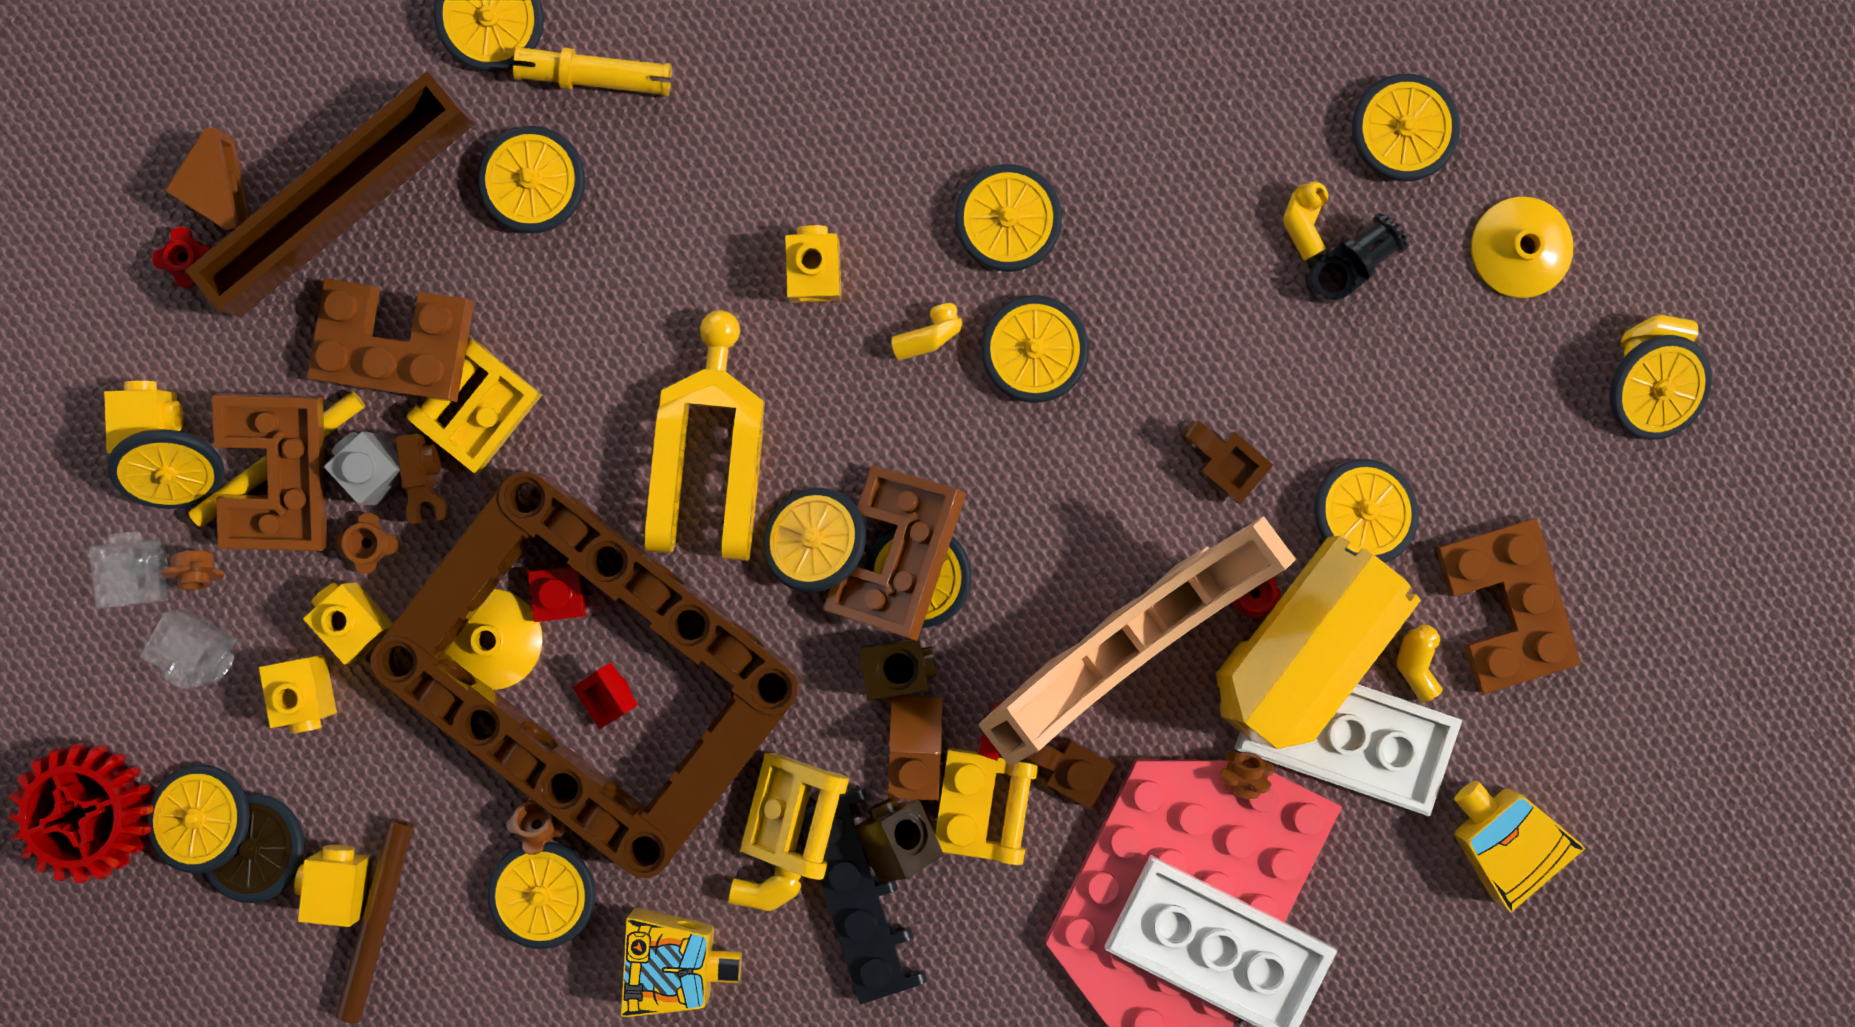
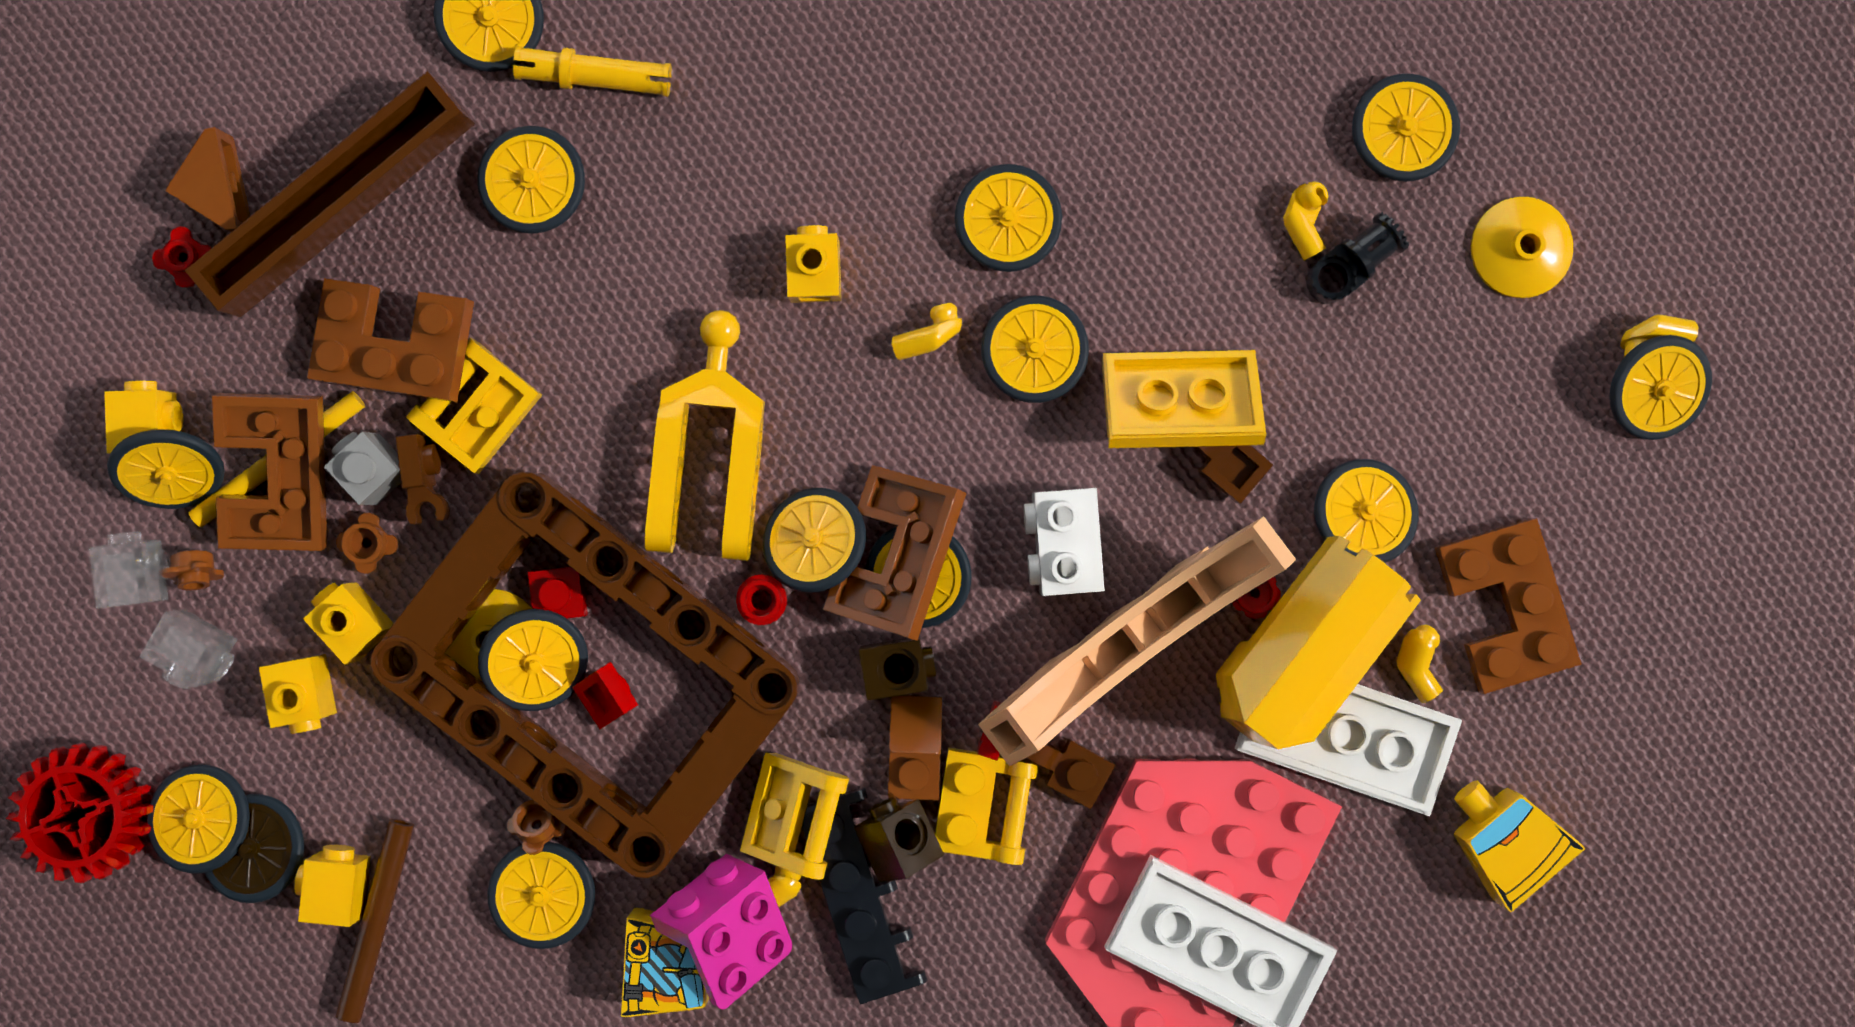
(532, 659): none -> yellow wheel
(728, 926): none -> dark pink bracket
(745, 602): none -> red plate
(1066, 542): none -> white brick
(1183, 399): none -> yellow tile
(1246, 780): dark orange plate -> none

